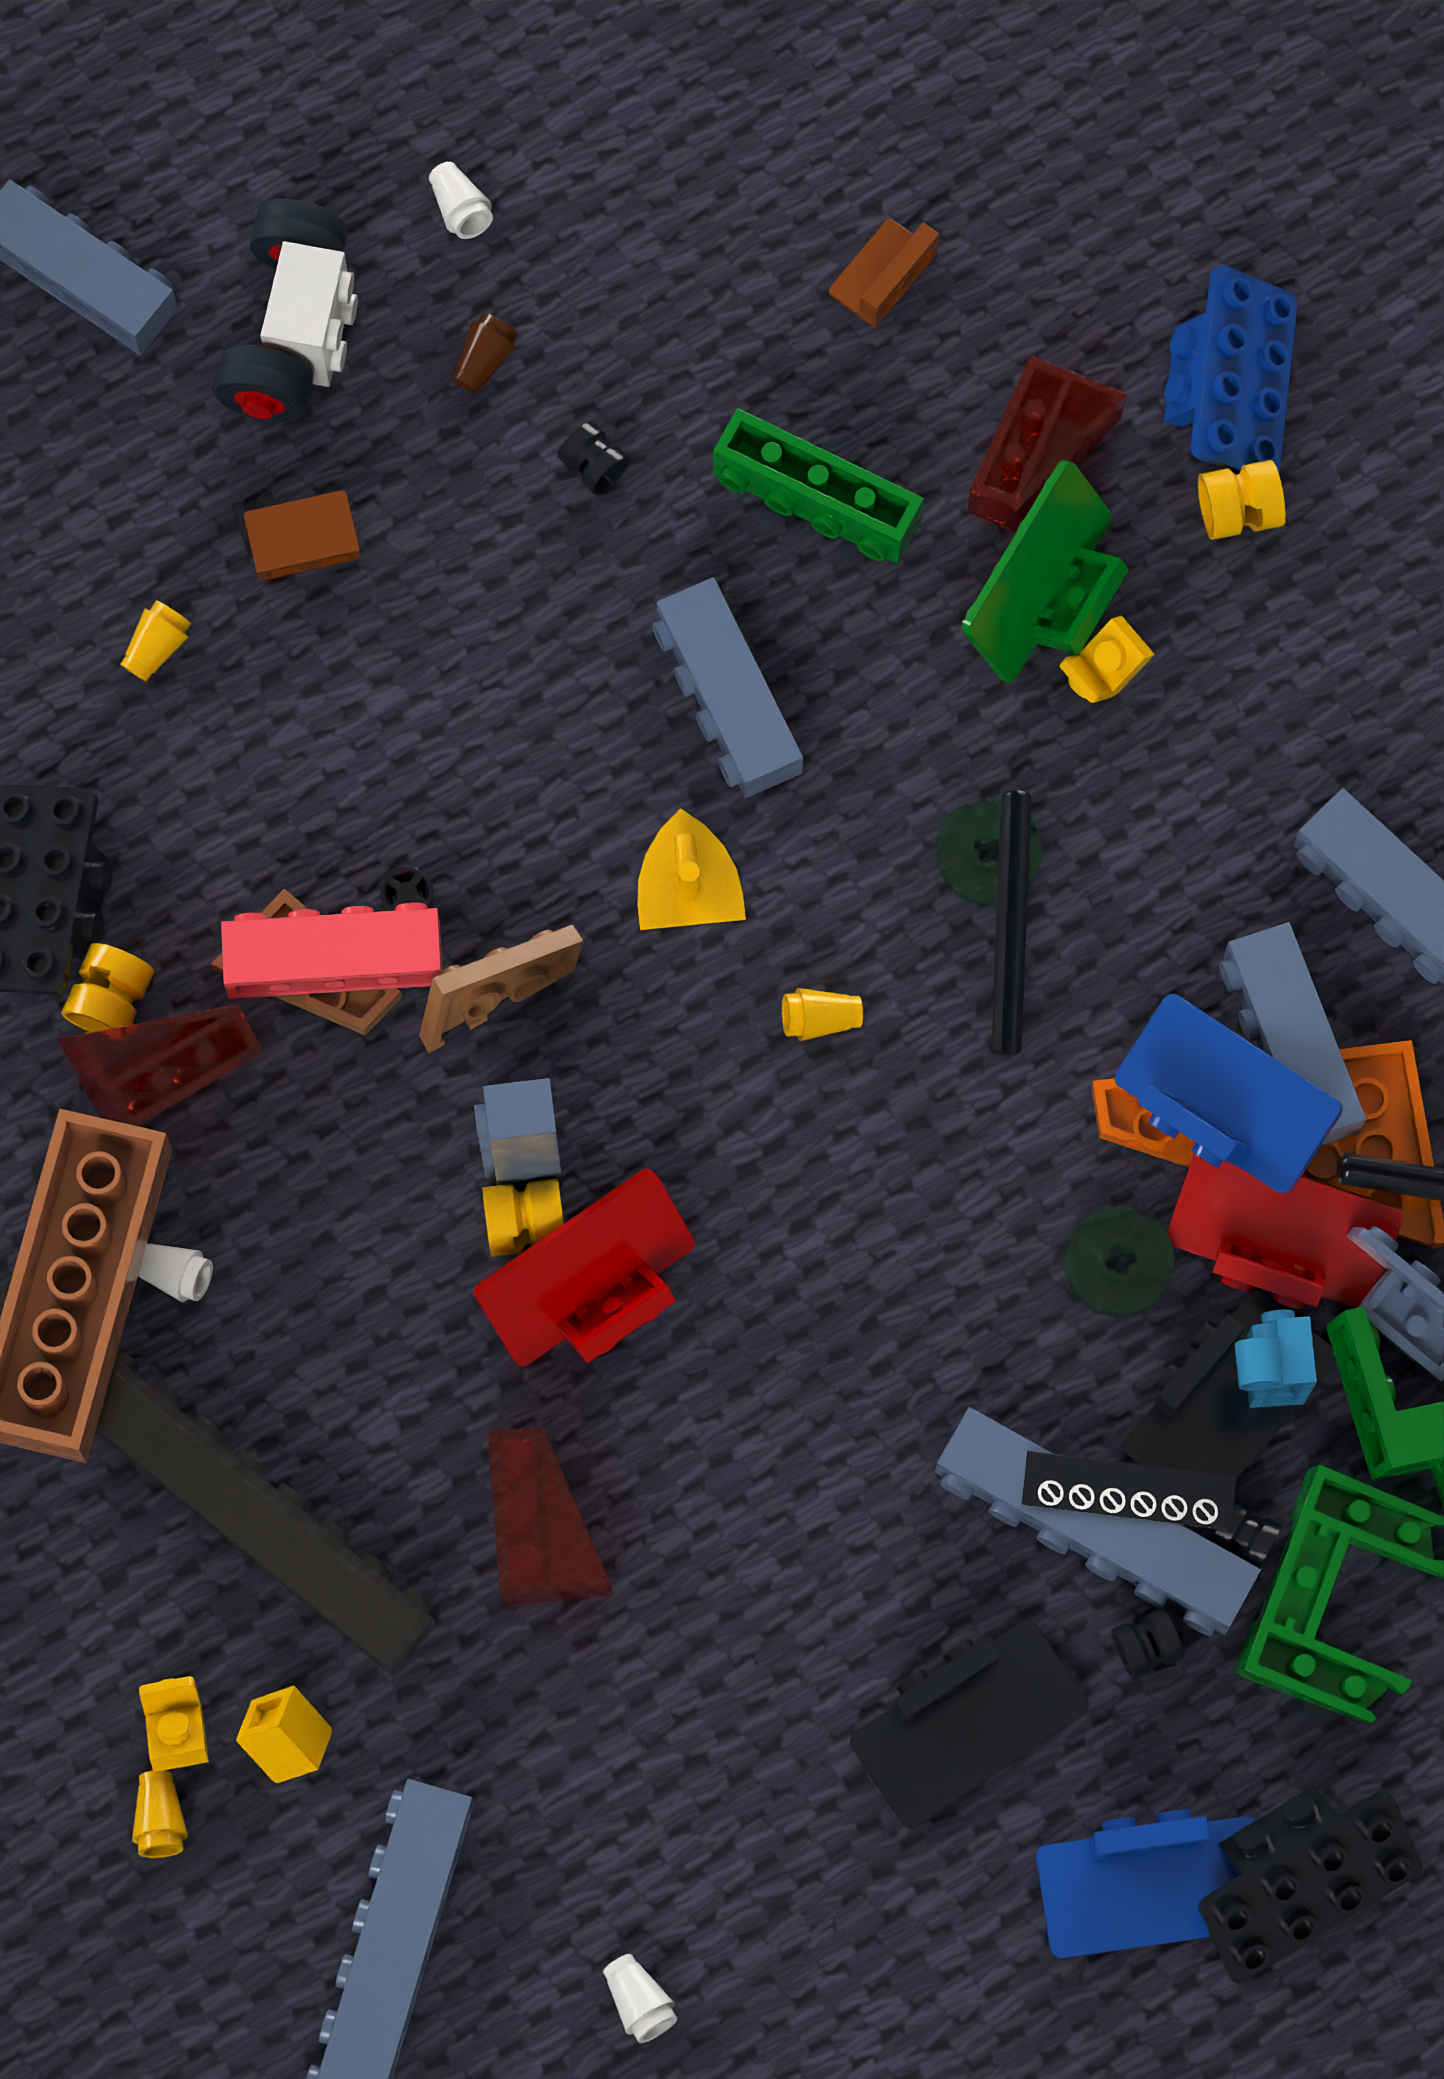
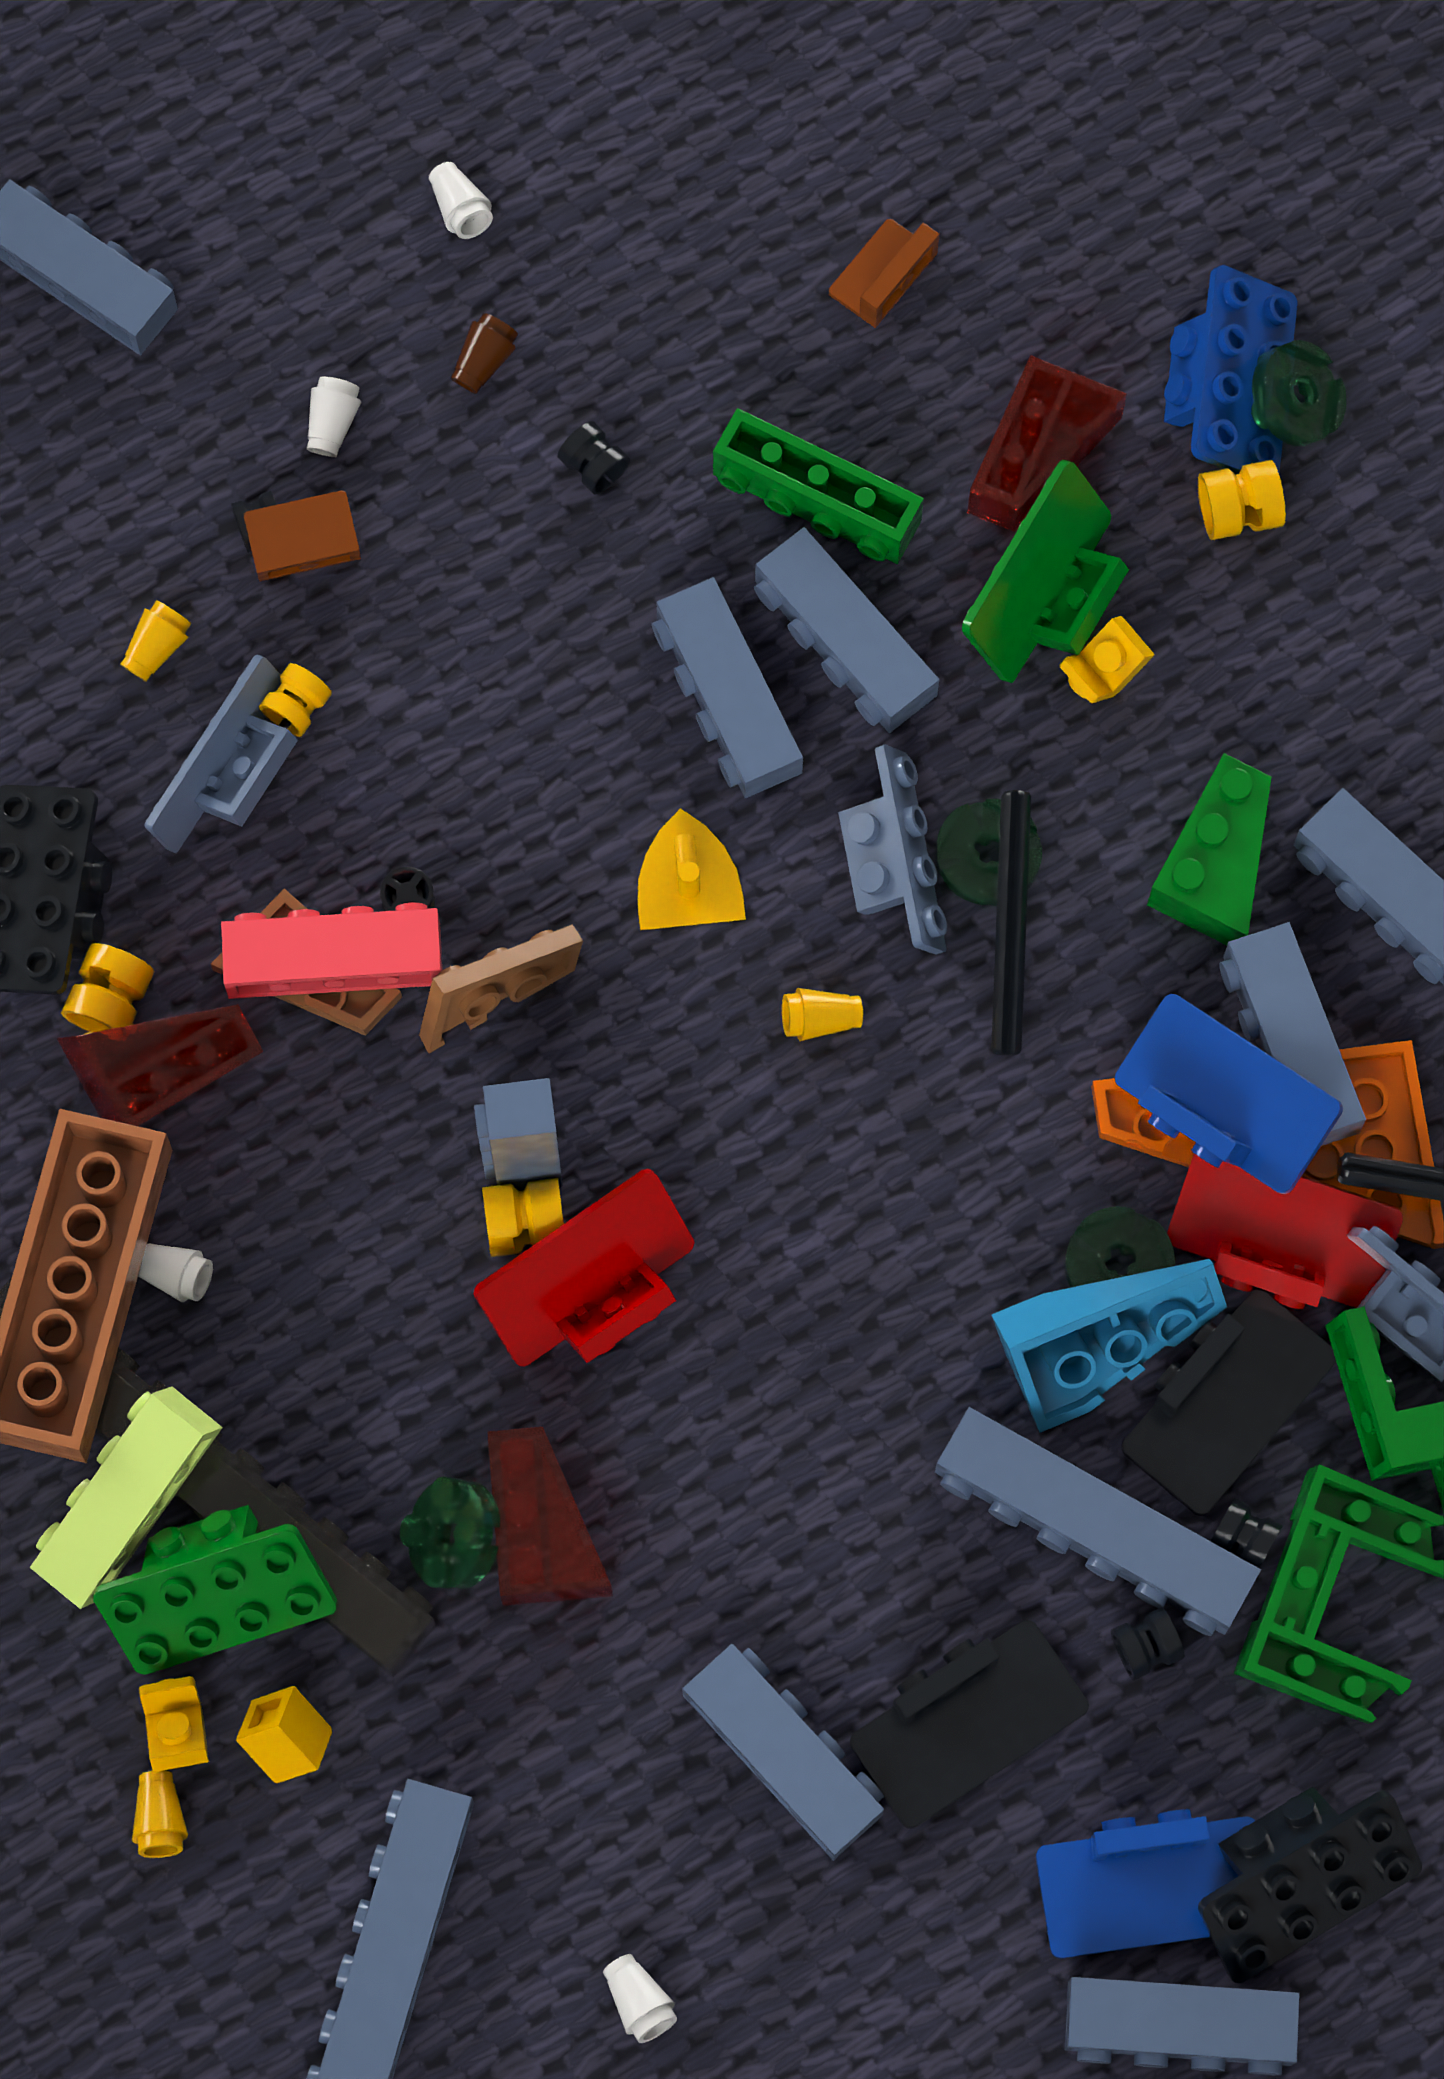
(125, 1495): none -> yellowish green brick
(213, 1590): none -> green bracket
(229, 762): none -> sand blue bracket
(295, 698): none -> yellow wheel
(303, 315): brick -> none
(331, 414): none -> white cone
(429, 1528): none -> clear green plate
(783, 1751): none -> sand blue brick
(845, 630): none -> sand blue brick
(890, 852): none -> sand blue bracket
(1091, 1336): none -> dark azure wedge
(1129, 1490): black sticker -> none
(1181, 2022): none -> sand blue brick
(1217, 856): none -> green wedge
(1275, 400): none -> clear green plate
(1277, 1360): dark azure hinge -> none

